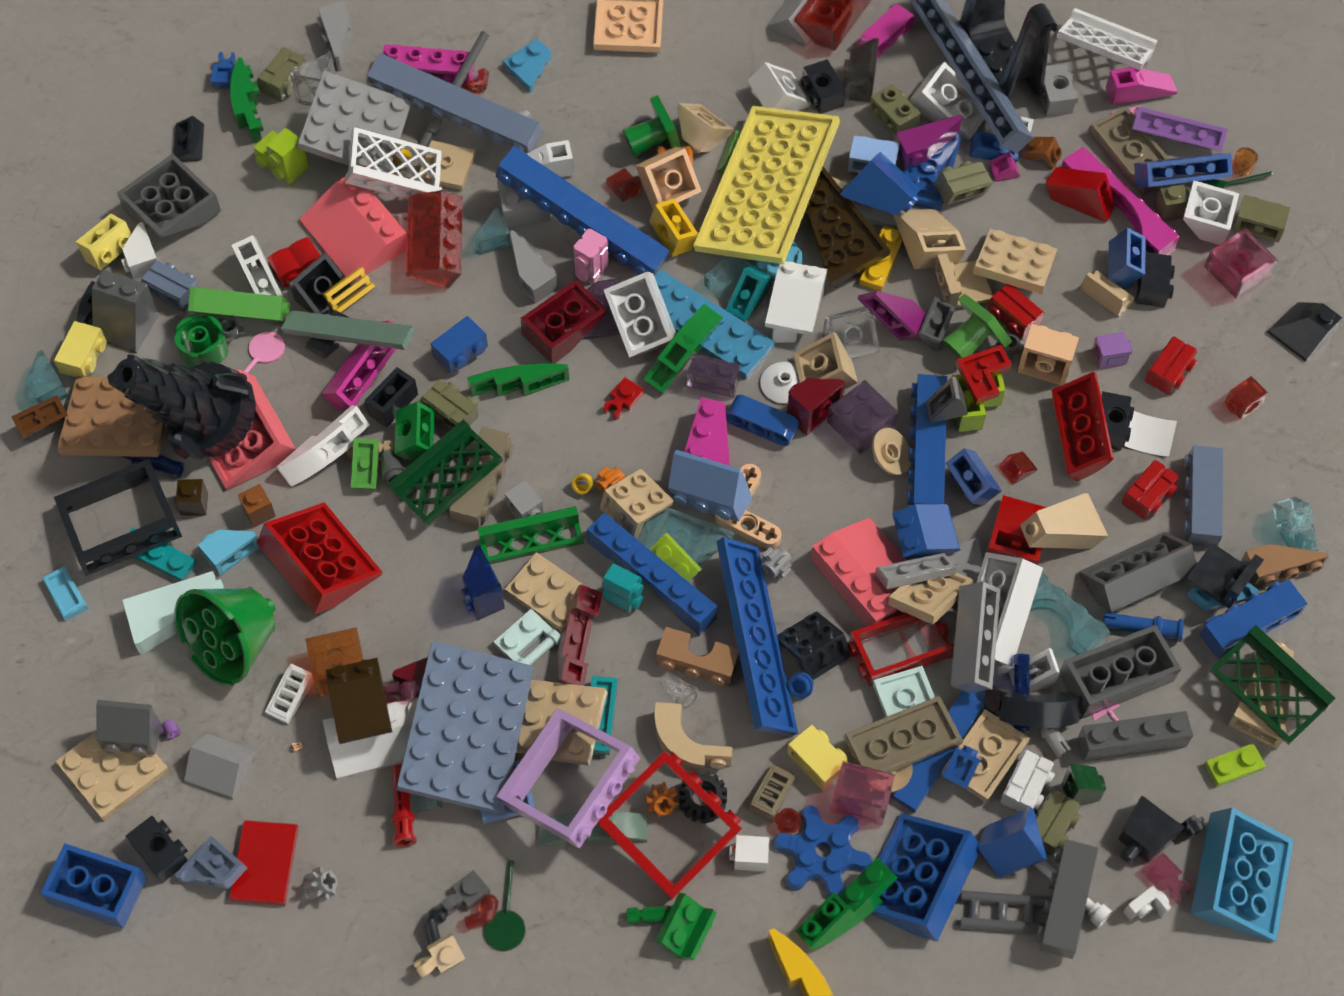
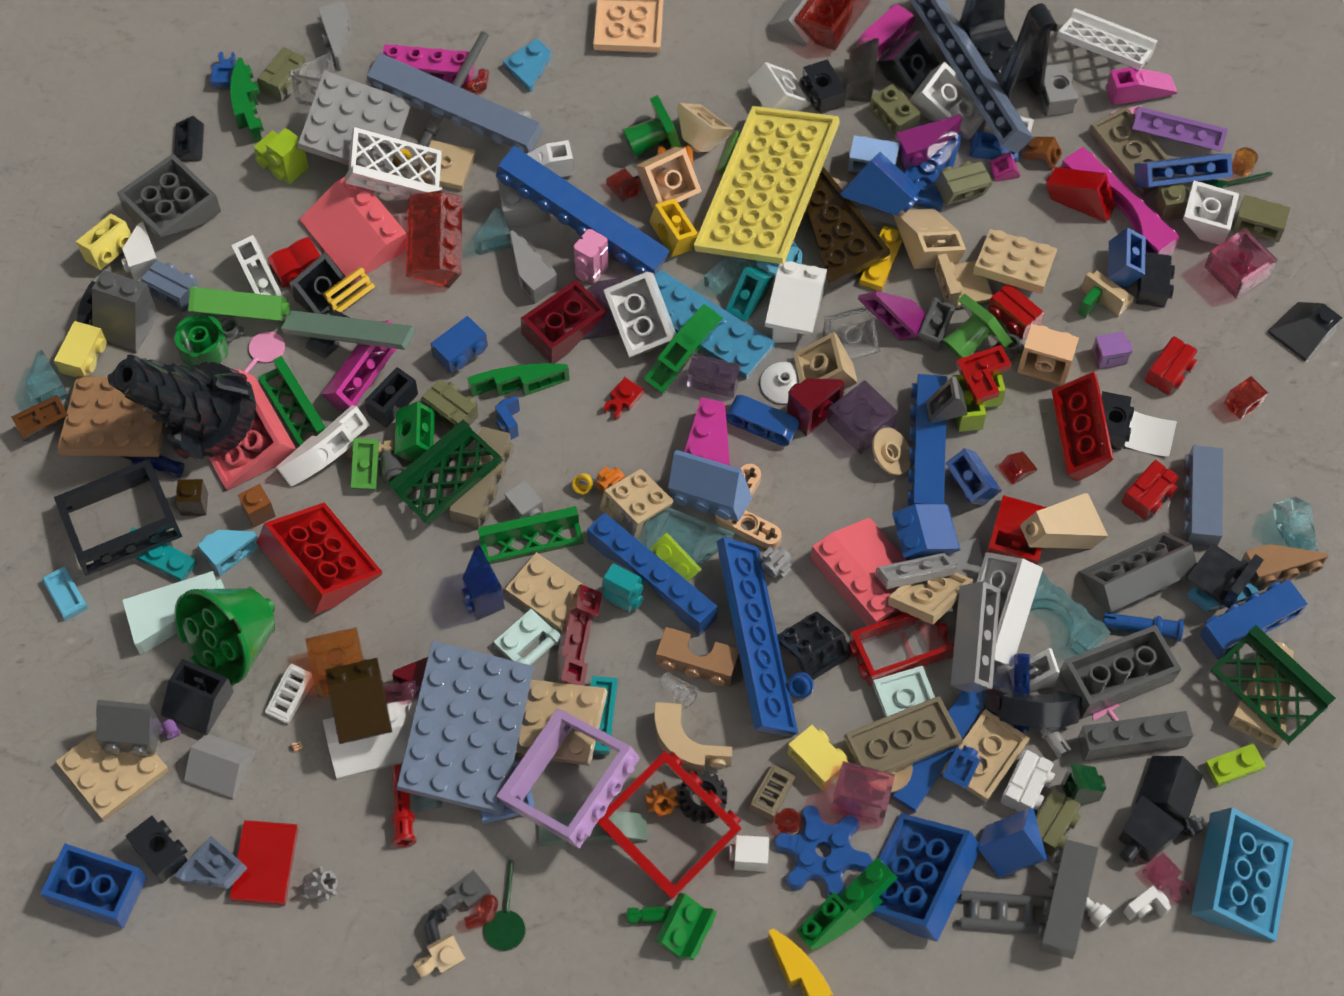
(195, 696): none -> black slope
(299, 399): none -> green fence
(505, 420): none -> blue bracket
(908, 61): none -> black slope
(1090, 301): none -> green tile
(1171, 785): none -> black slope

